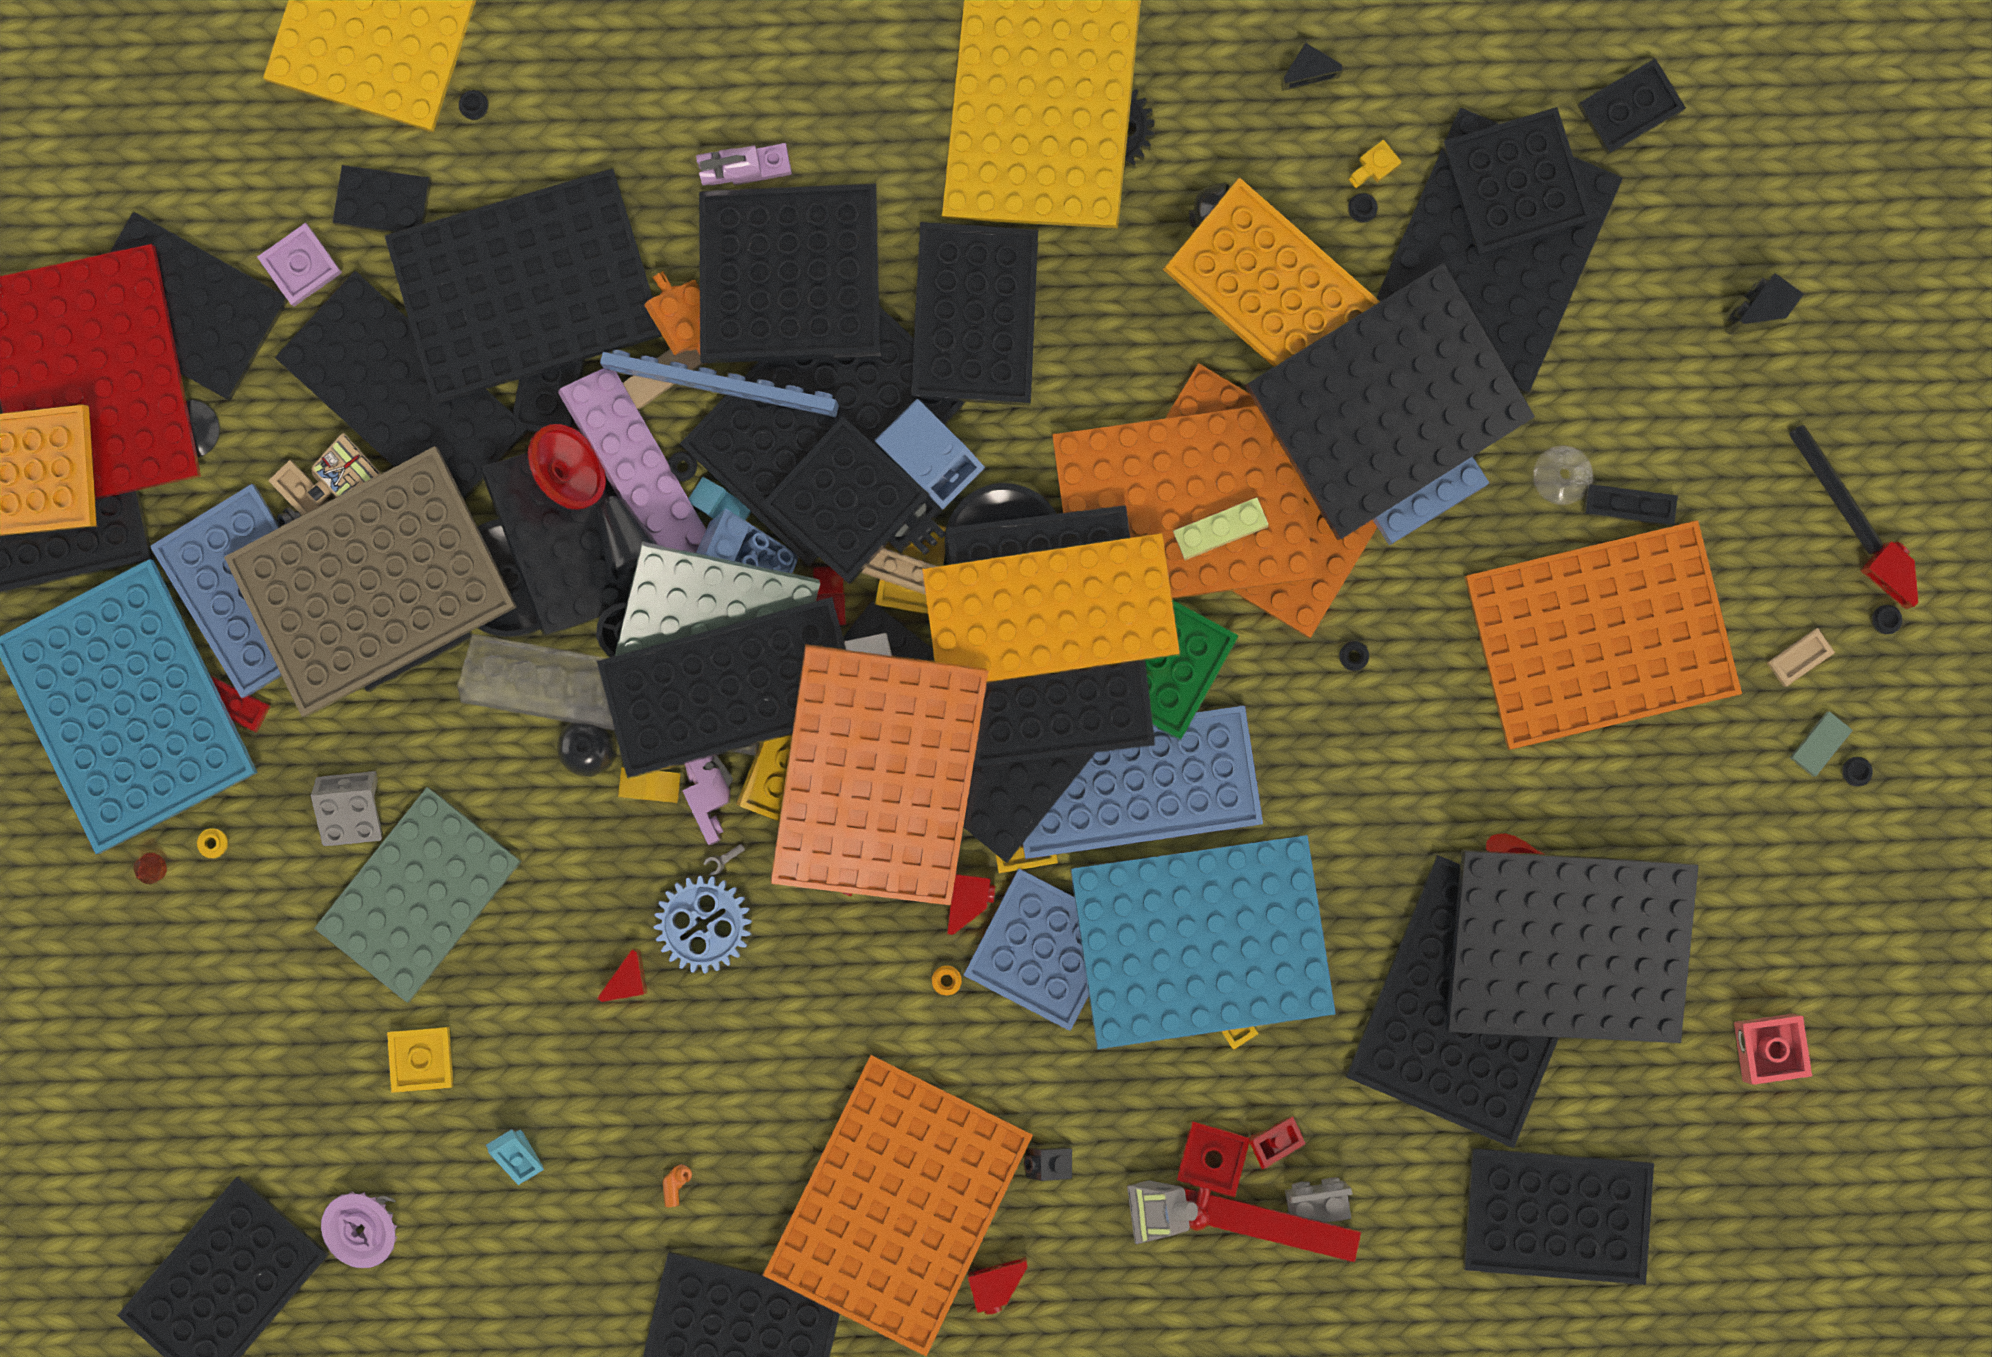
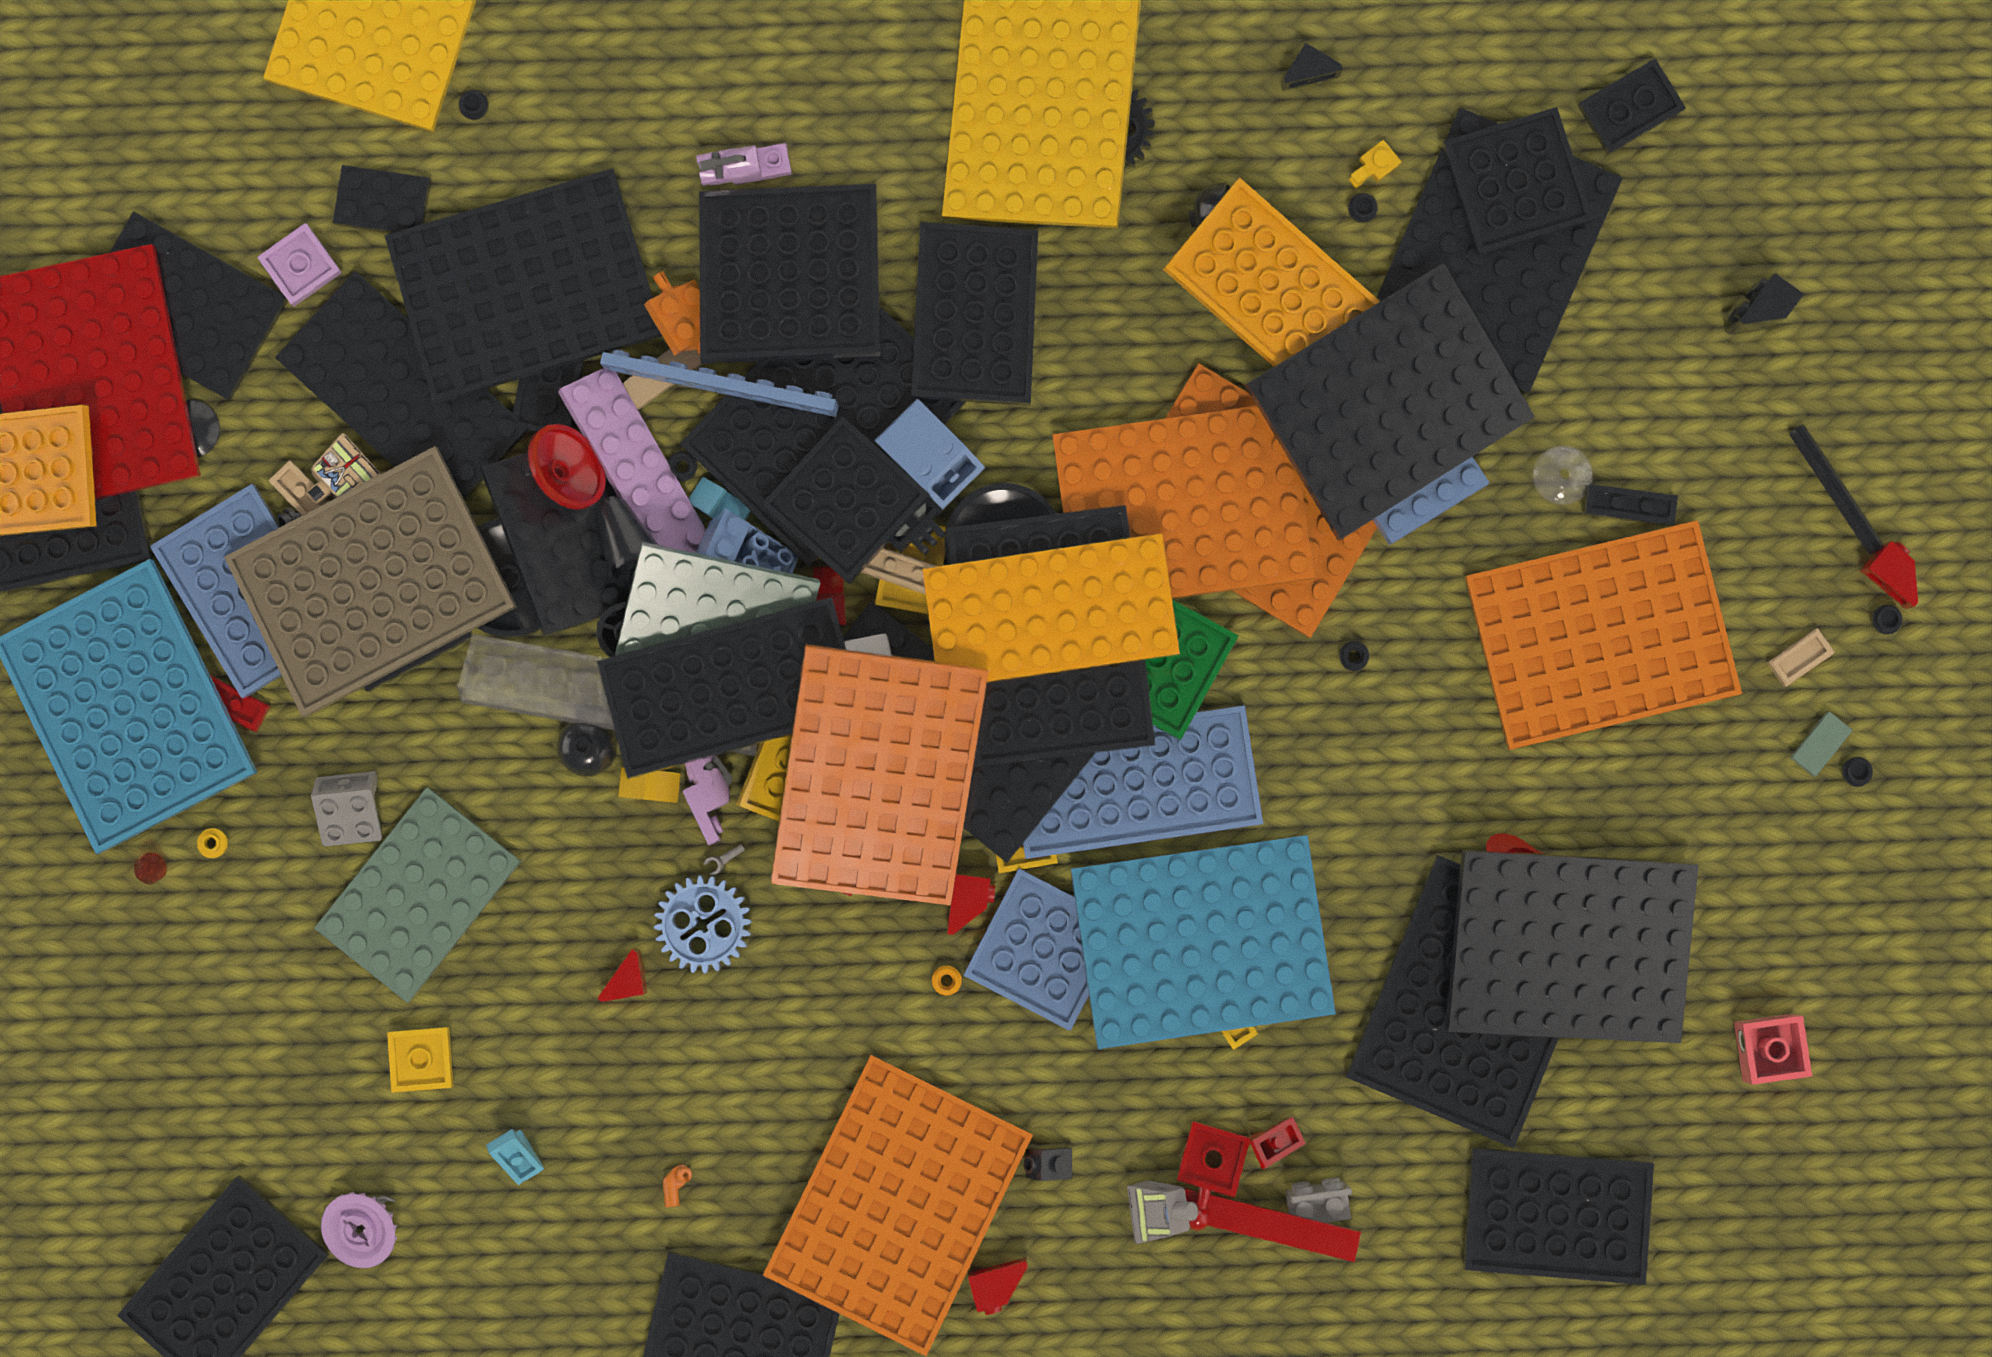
(1220, 528): yellowish green plate -> none

